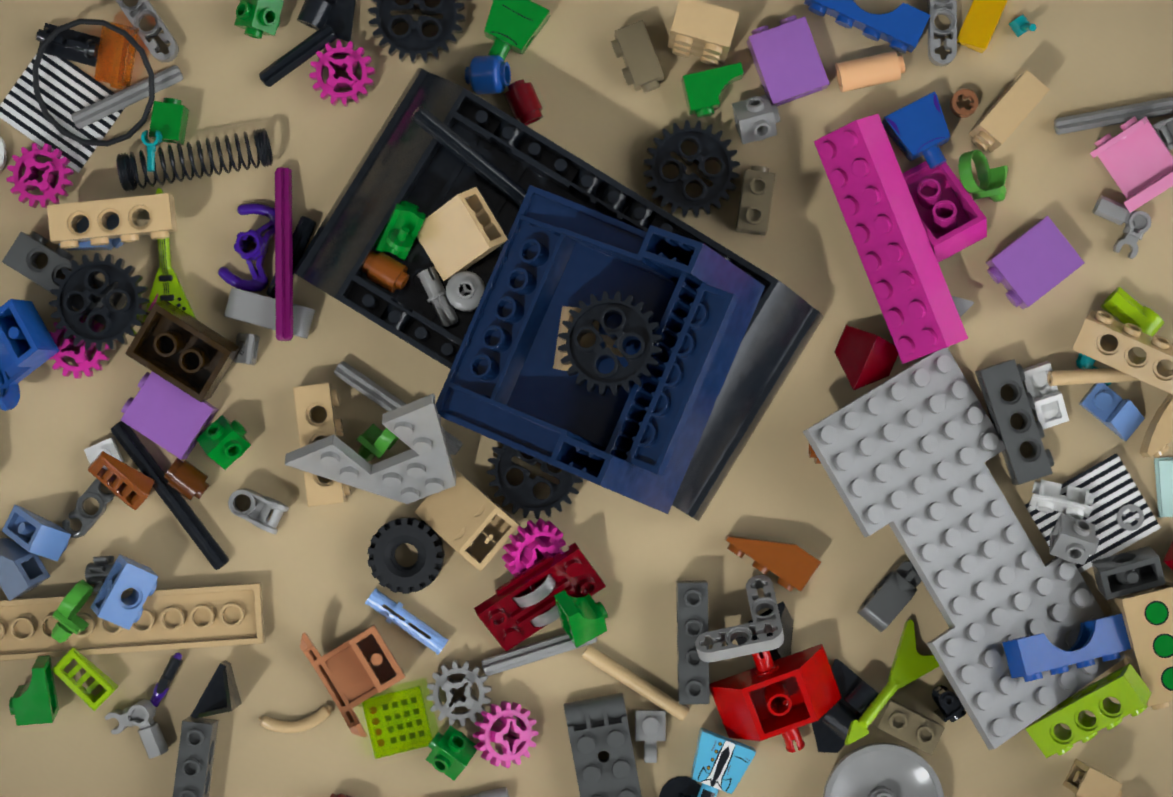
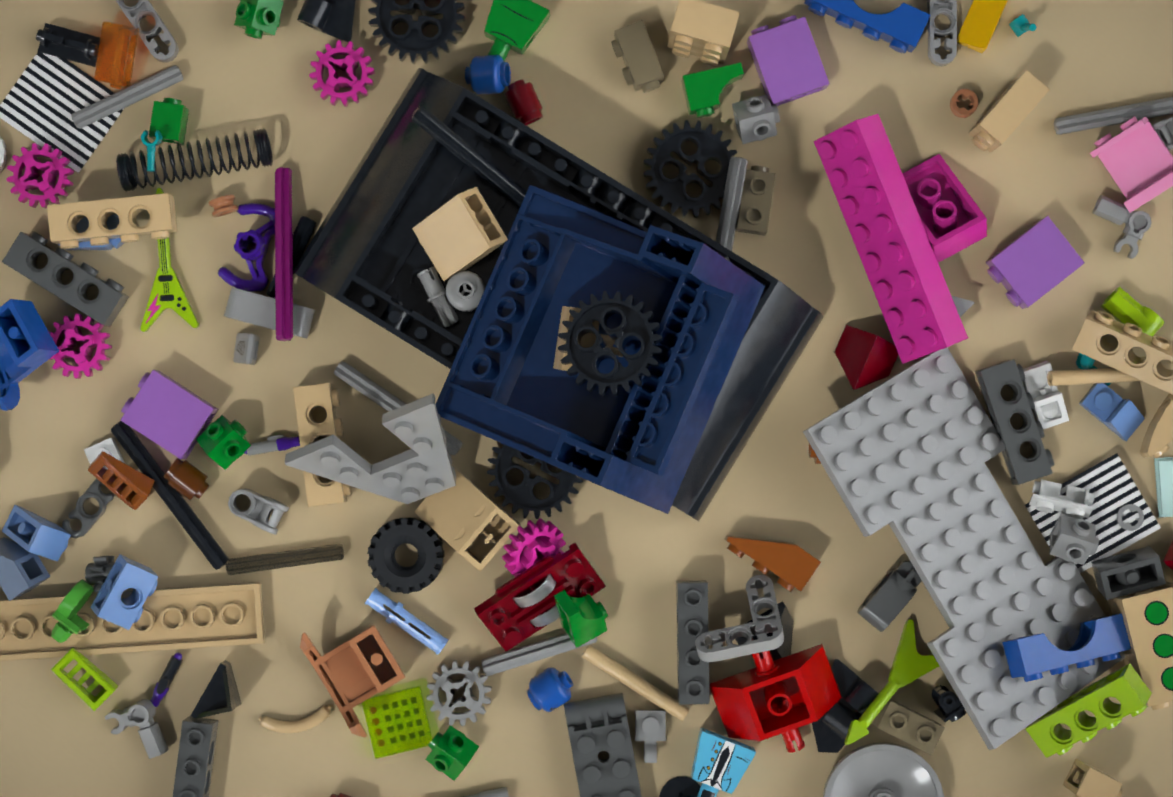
(37, 699): green arch -> none
(44, 44): black piece -> none
(80, 282): black gear -> none
(182, 350): dark brown brick -> none
(223, 205): none -> nougat bush
(273, 443): none -> piece
(284, 559): none -> clear smoke axle
(297, 55): black axle -> none
(375, 442): bright green piece -> none
(385, 271): dark orange brick -> none
(401, 230): green hips -> none
(501, 722): dark pink gear -> none
(550, 689): none -> blue head
(731, 202): none -> light grey axle
(869, 71): light nougat brick -> none
(919, 130): blue torso -> none
(991, 180): bright green piece -> none

